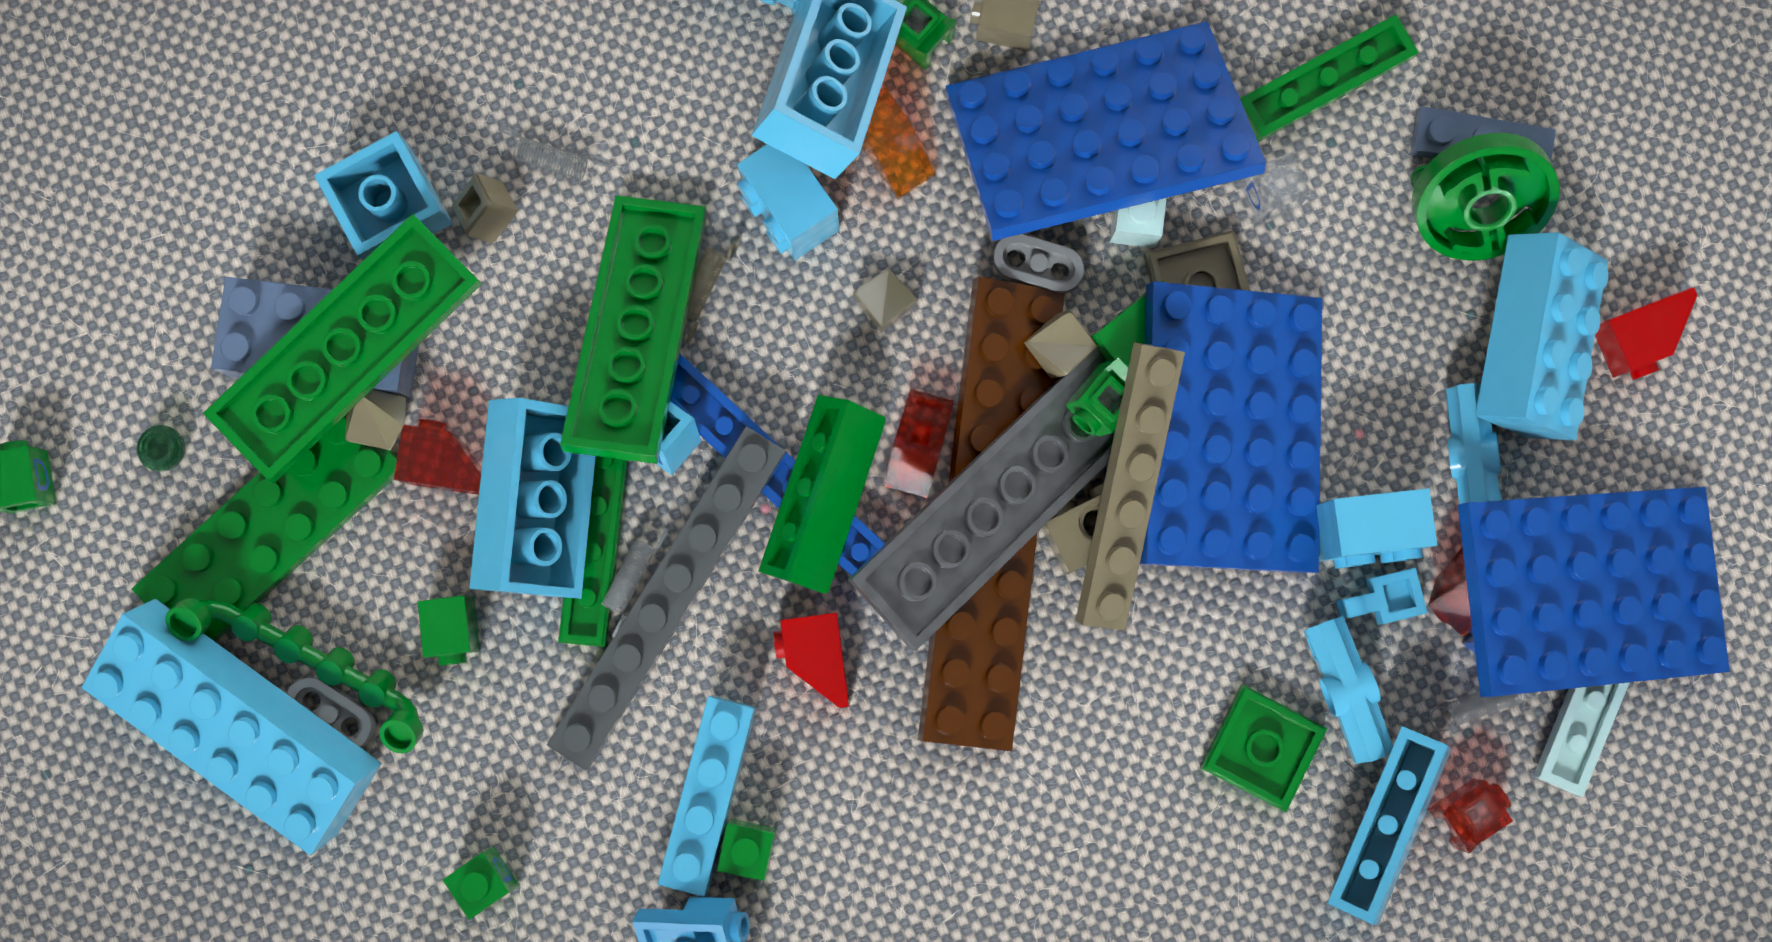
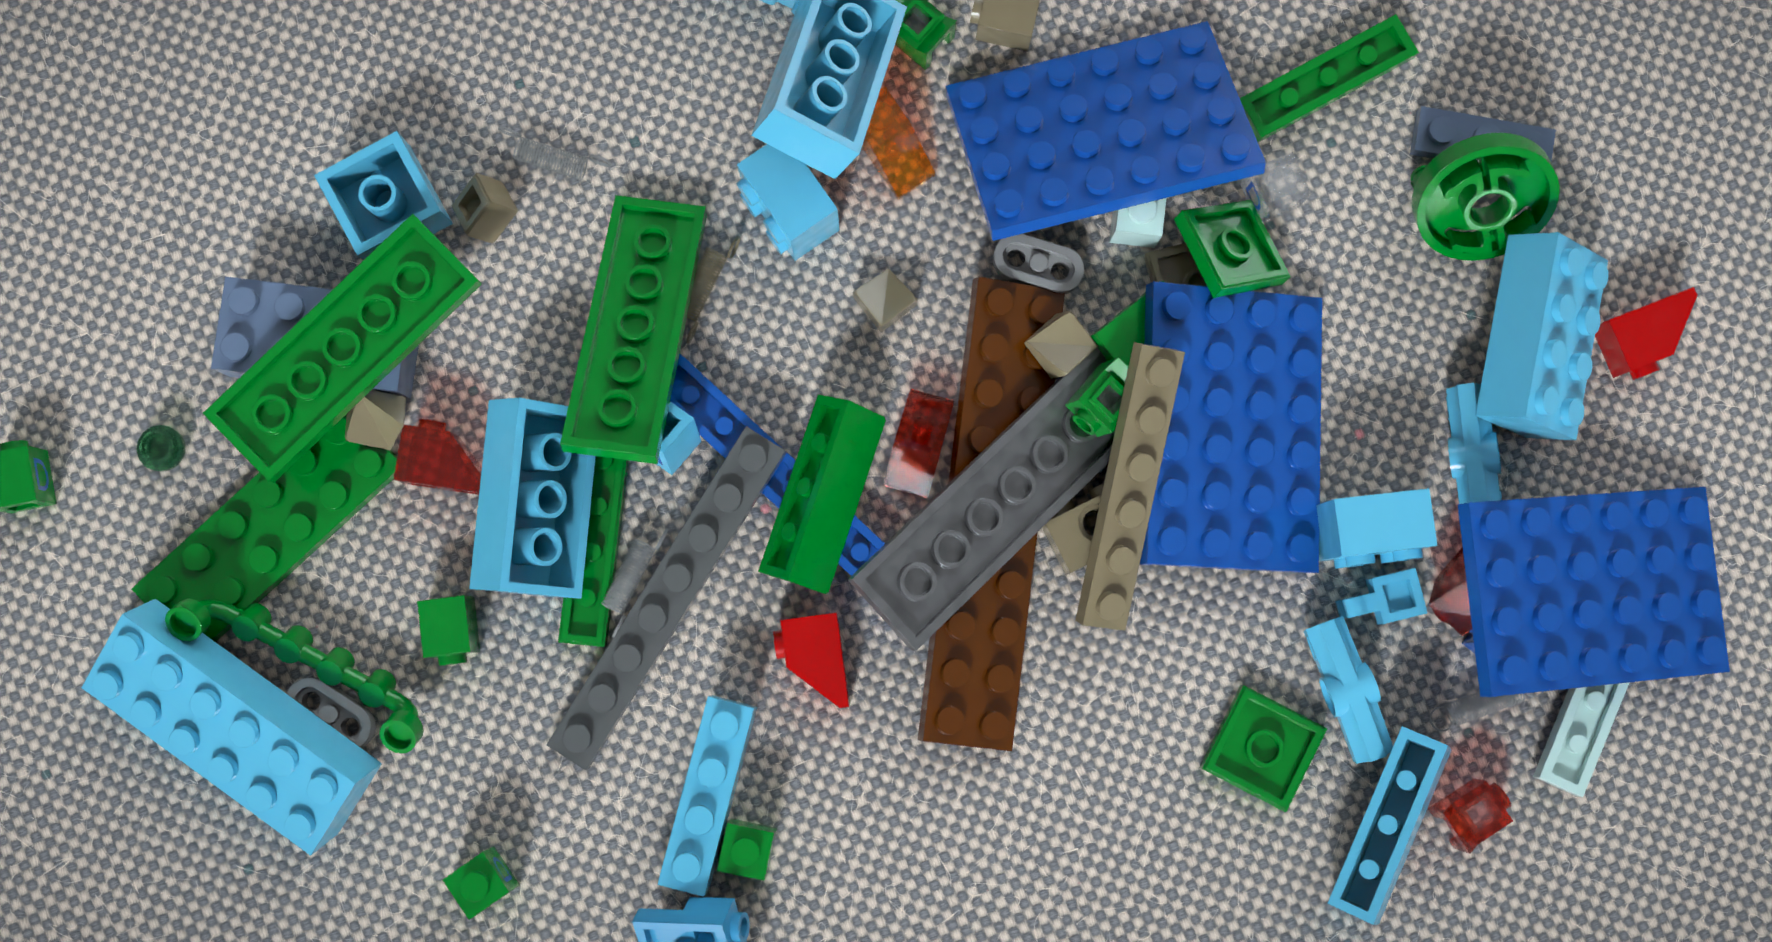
(1231, 248): none -> green tile

